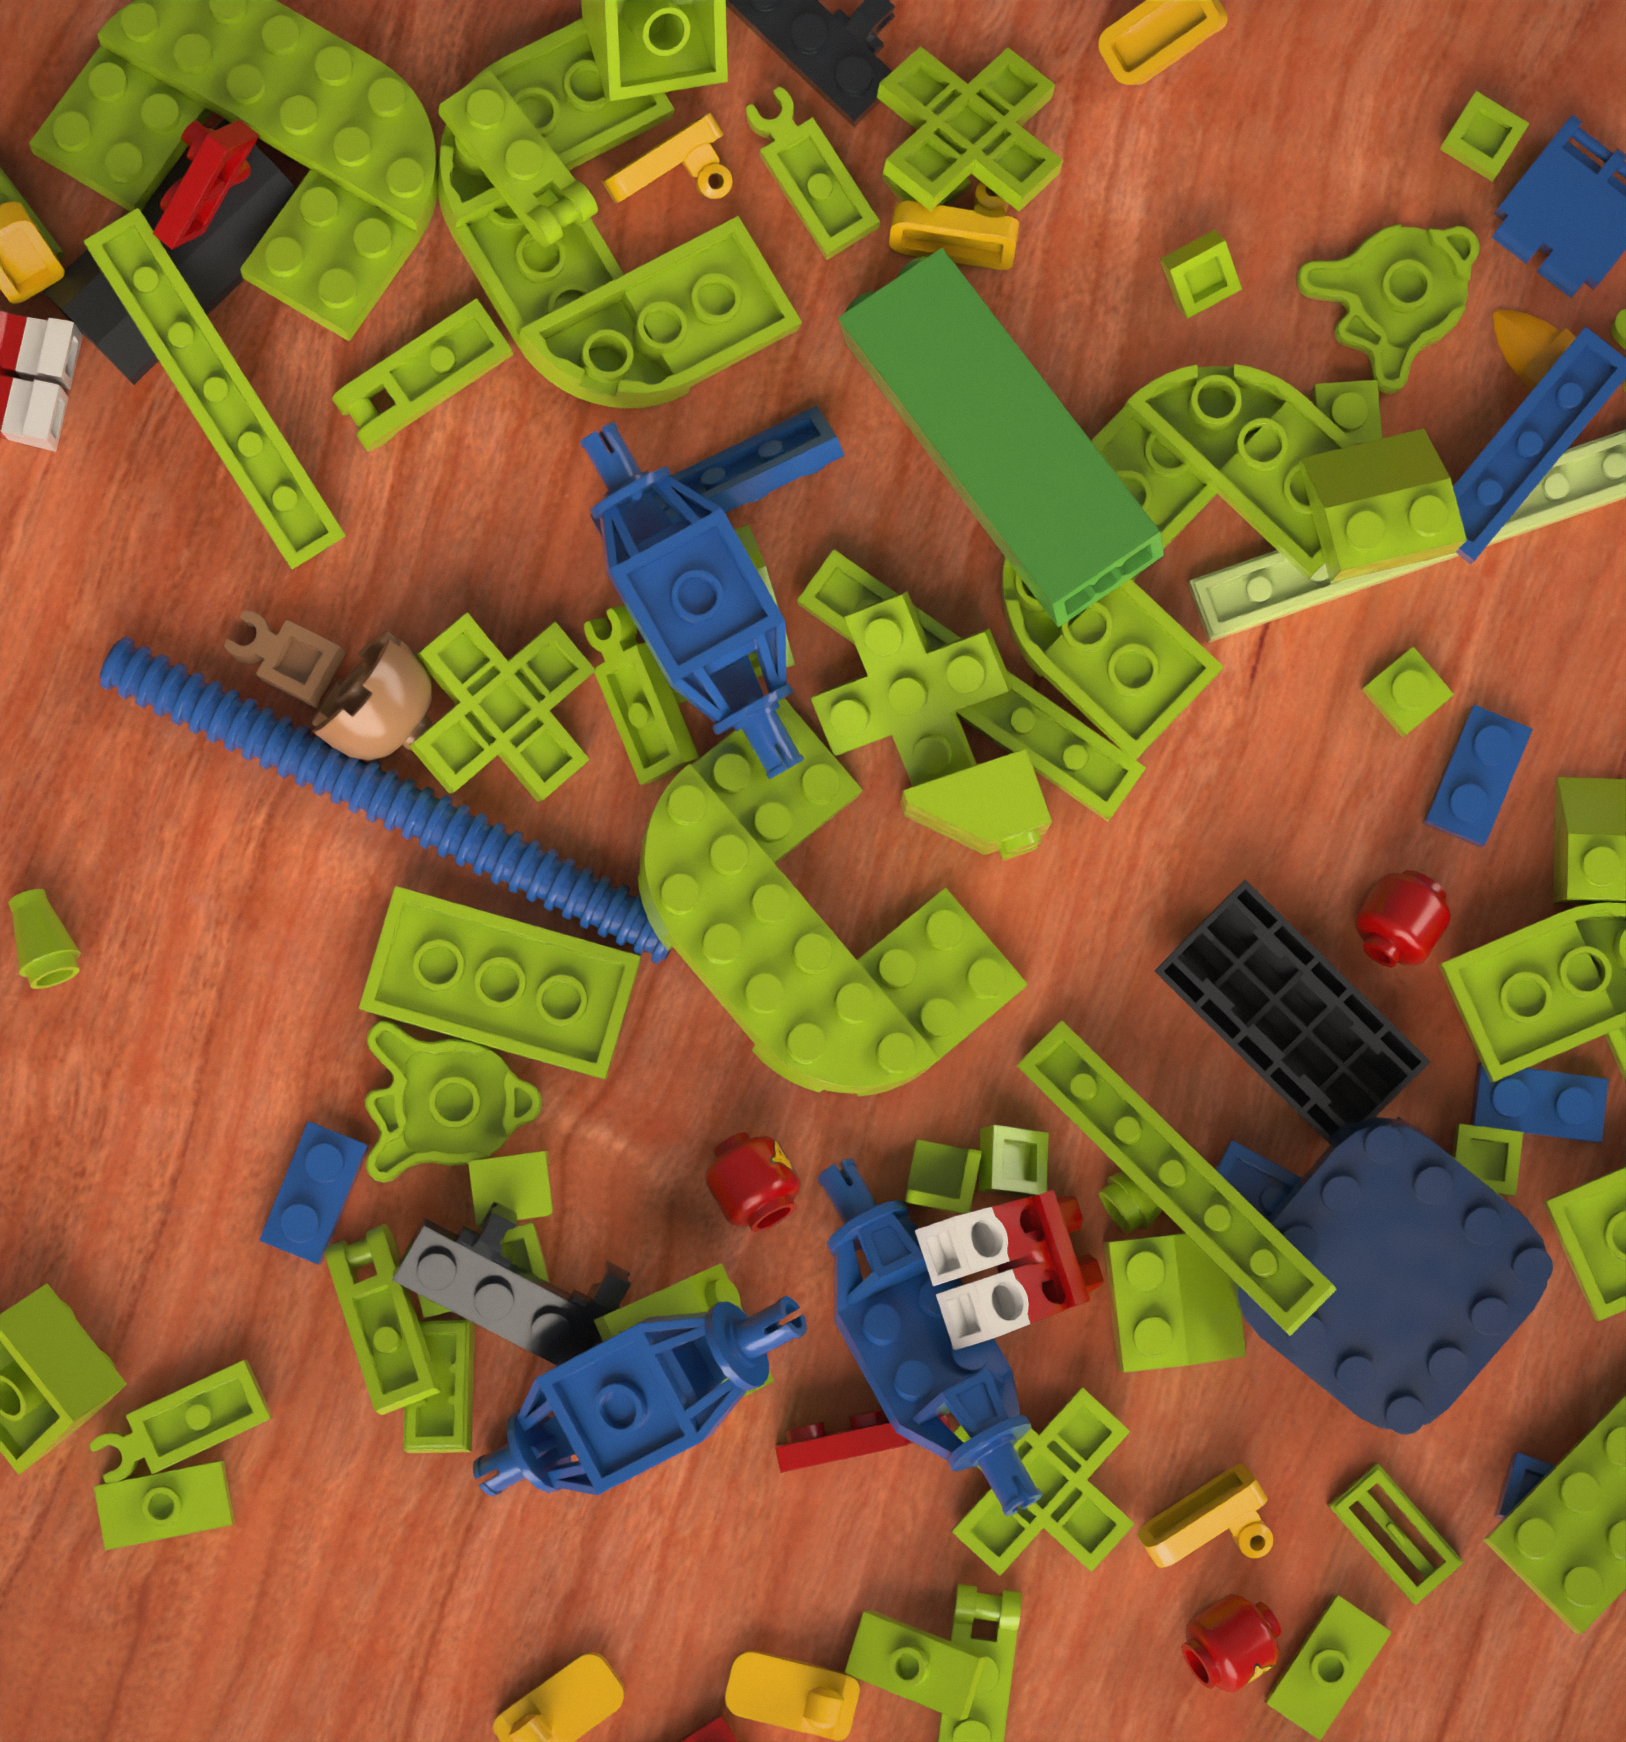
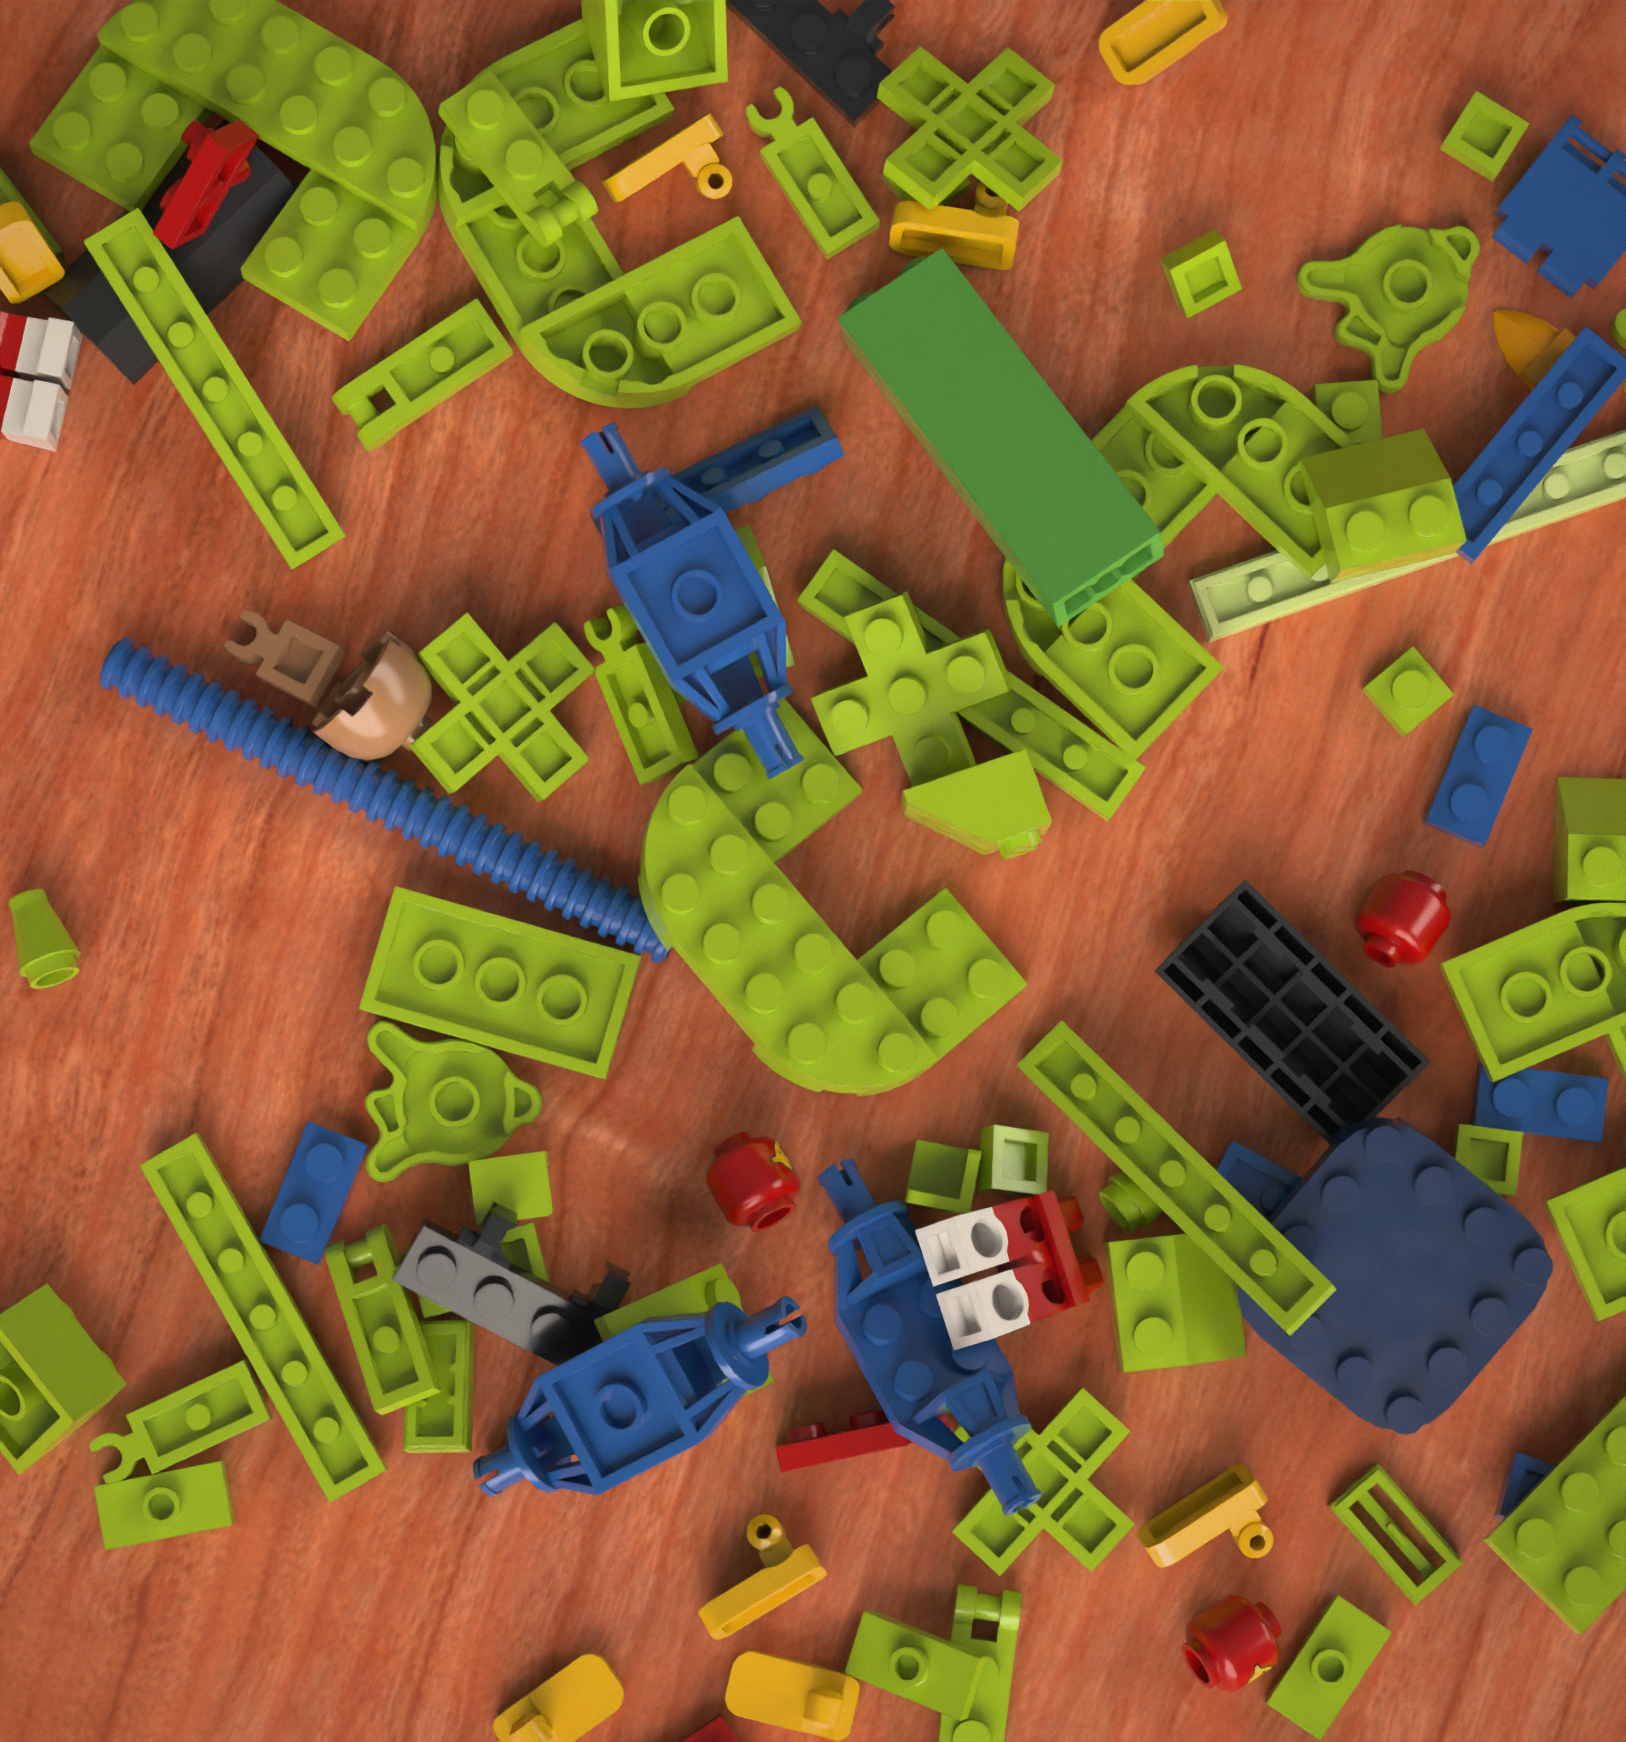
(264, 1317): none -> lime plate
(784, 1577): none -> yellow piece

